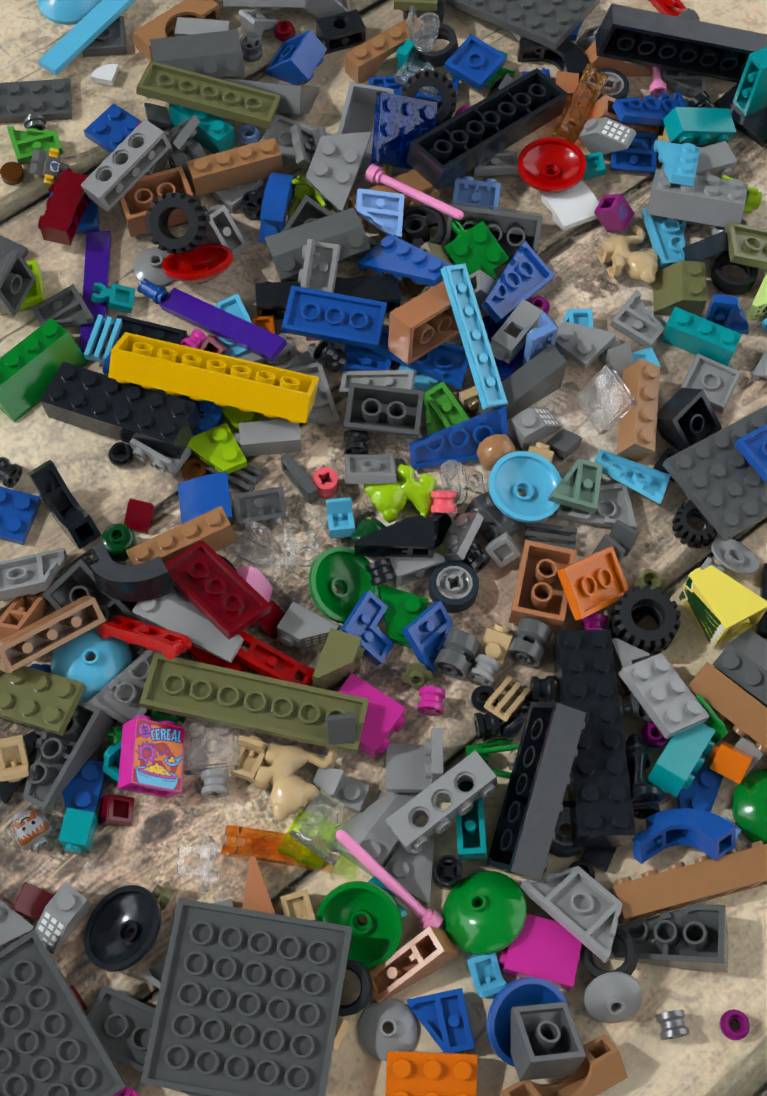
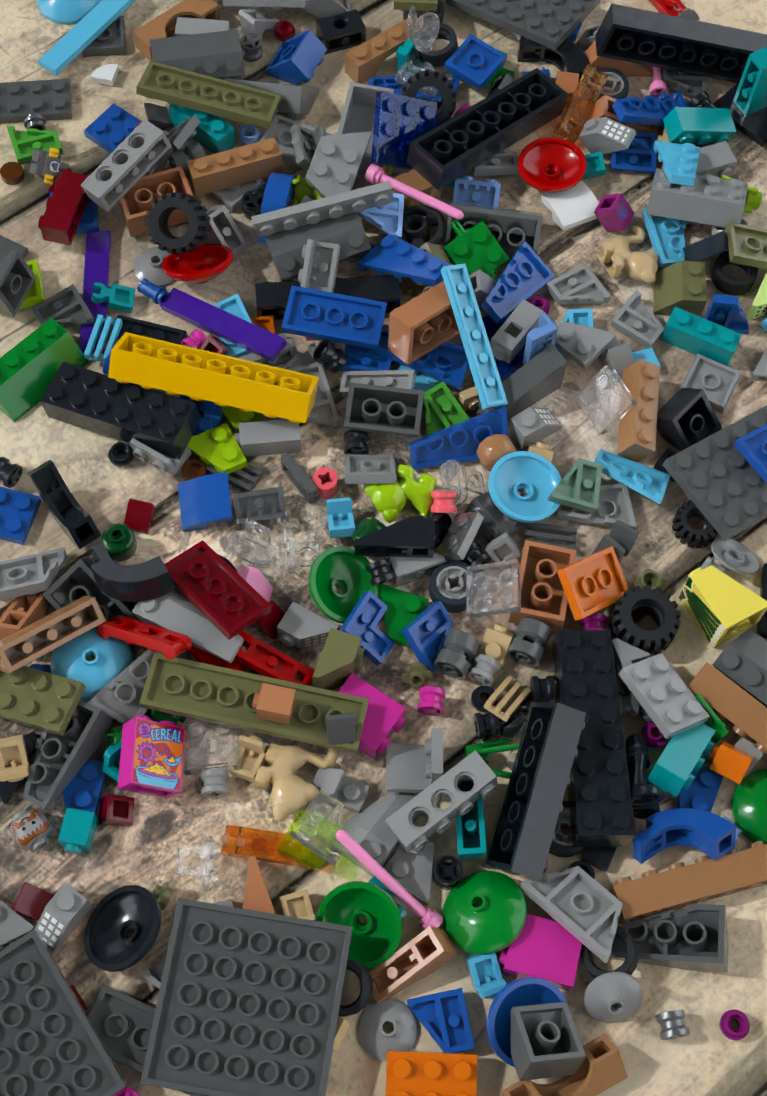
(210, 527): medium nougat arch -> none
(274, 703): none -> nougat brick
(323, 209): none -> light grey plate
(493, 589): none -> clear plate
(564, 443): dark grey slope -> none
(578, 287): none -> light grey wing

